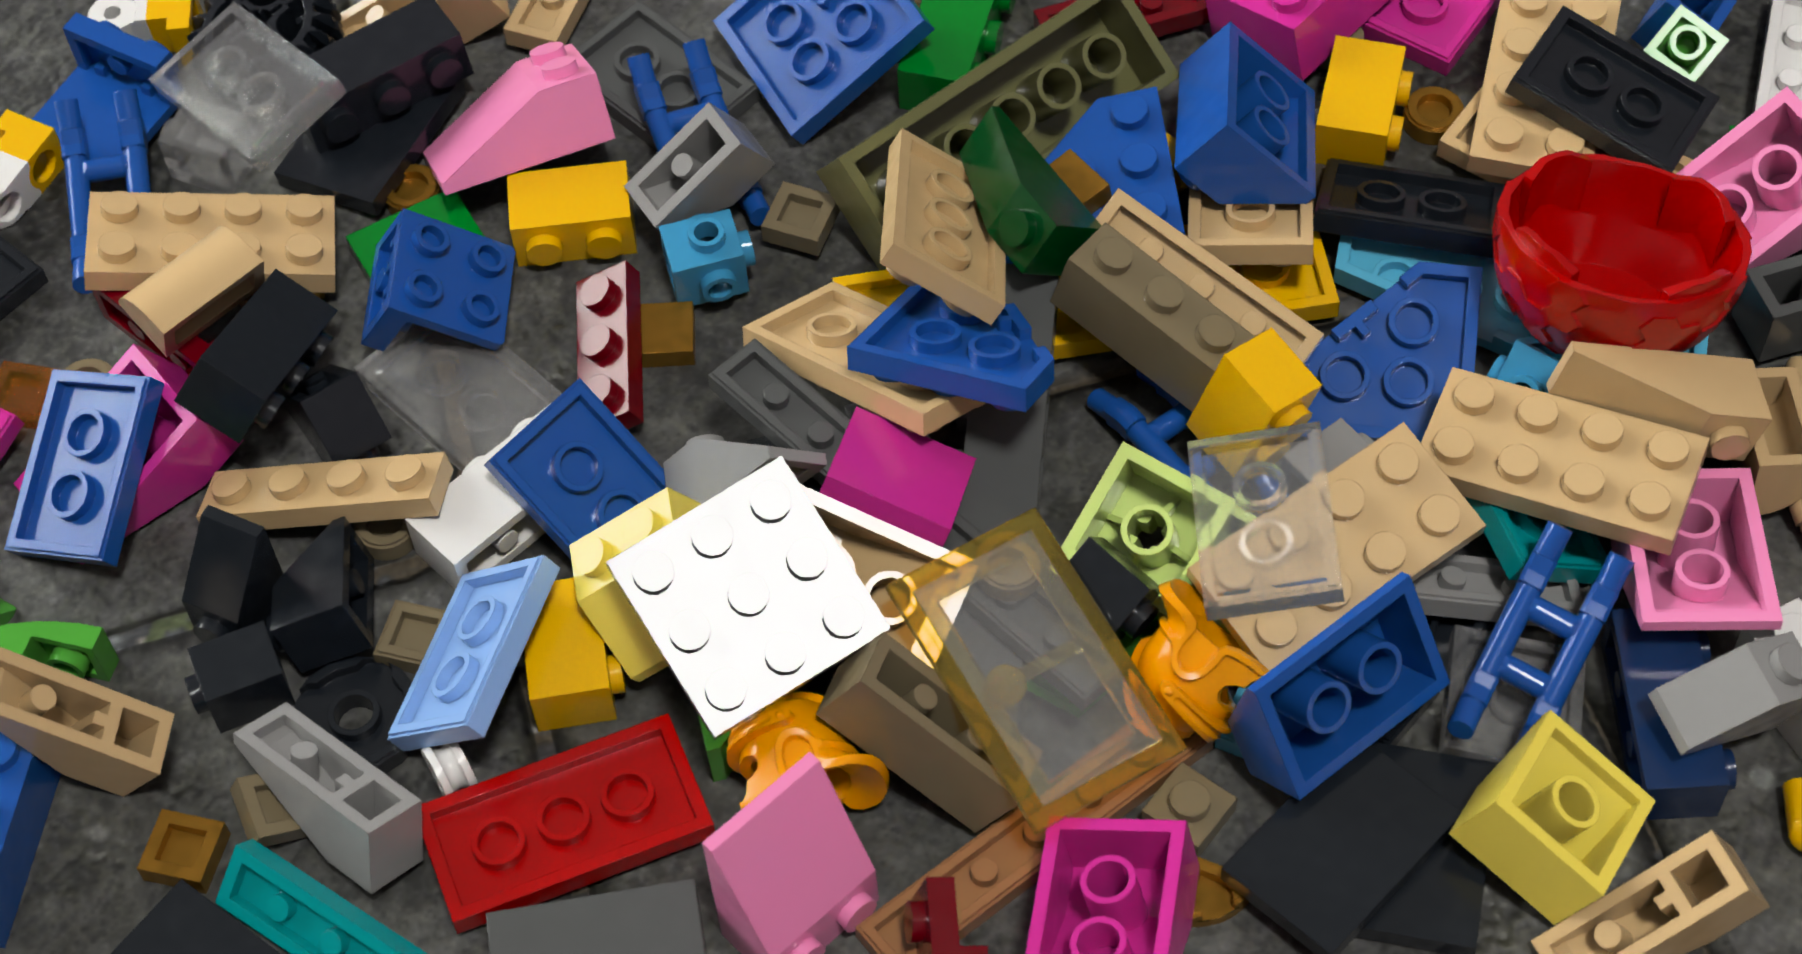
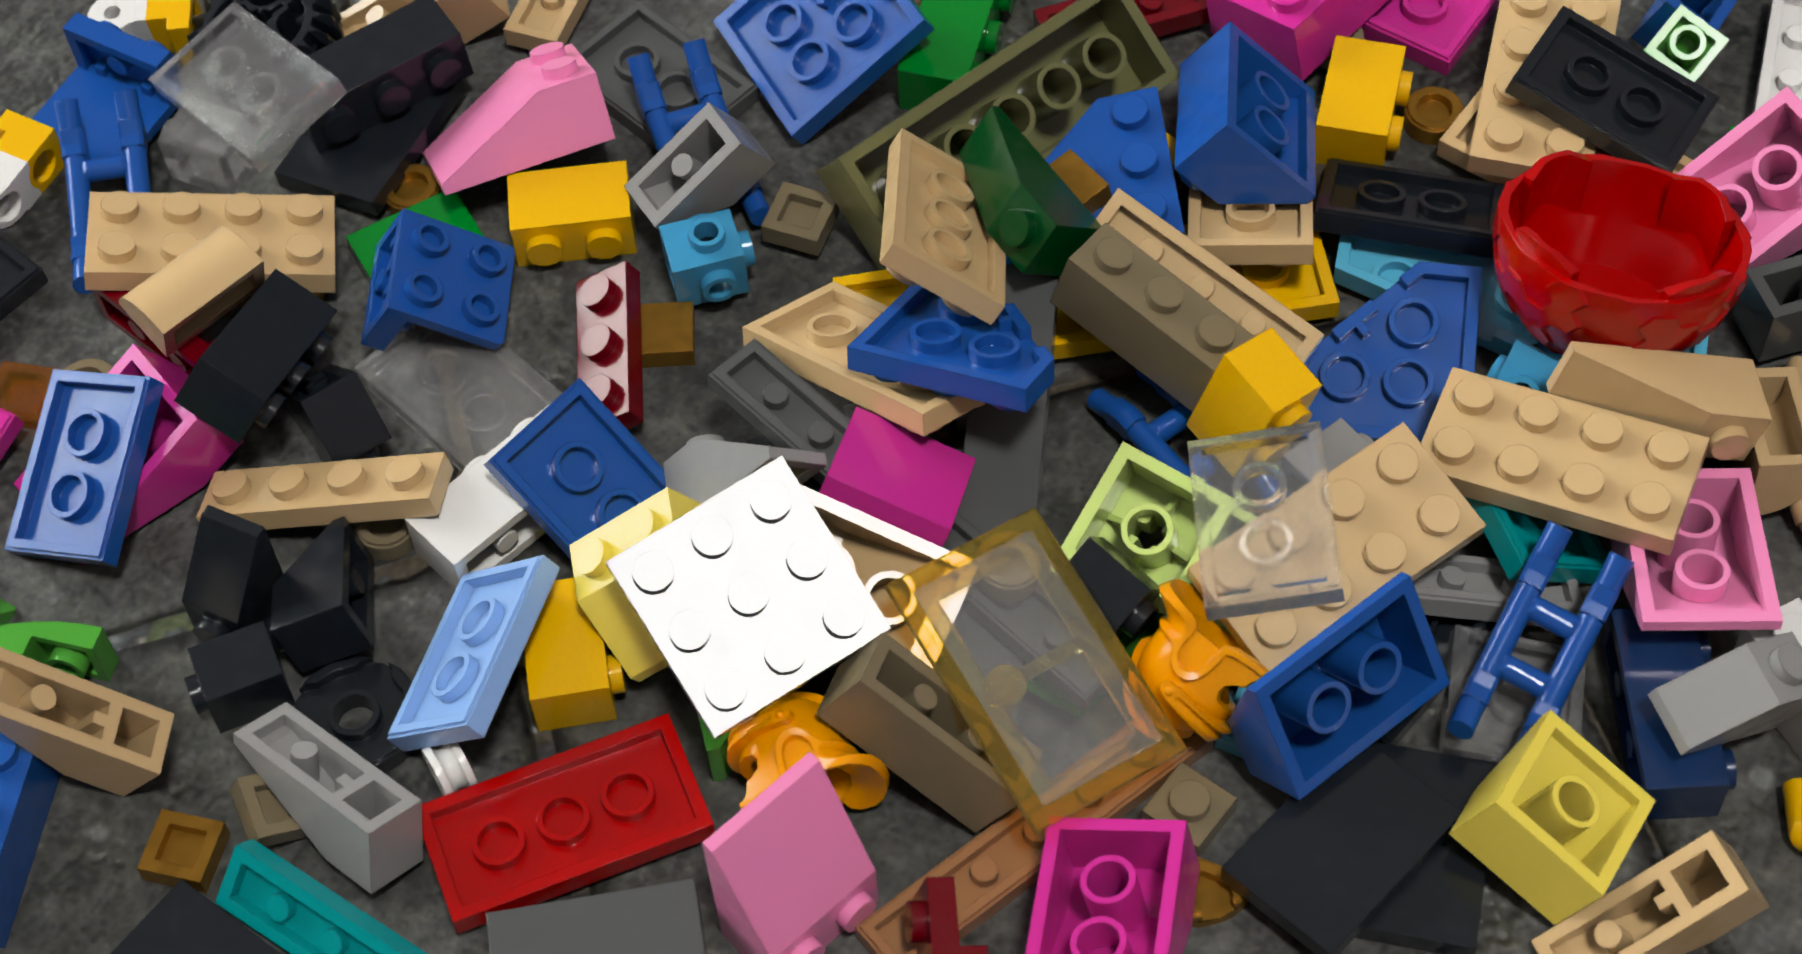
(407, 635): dark tan tile -> none

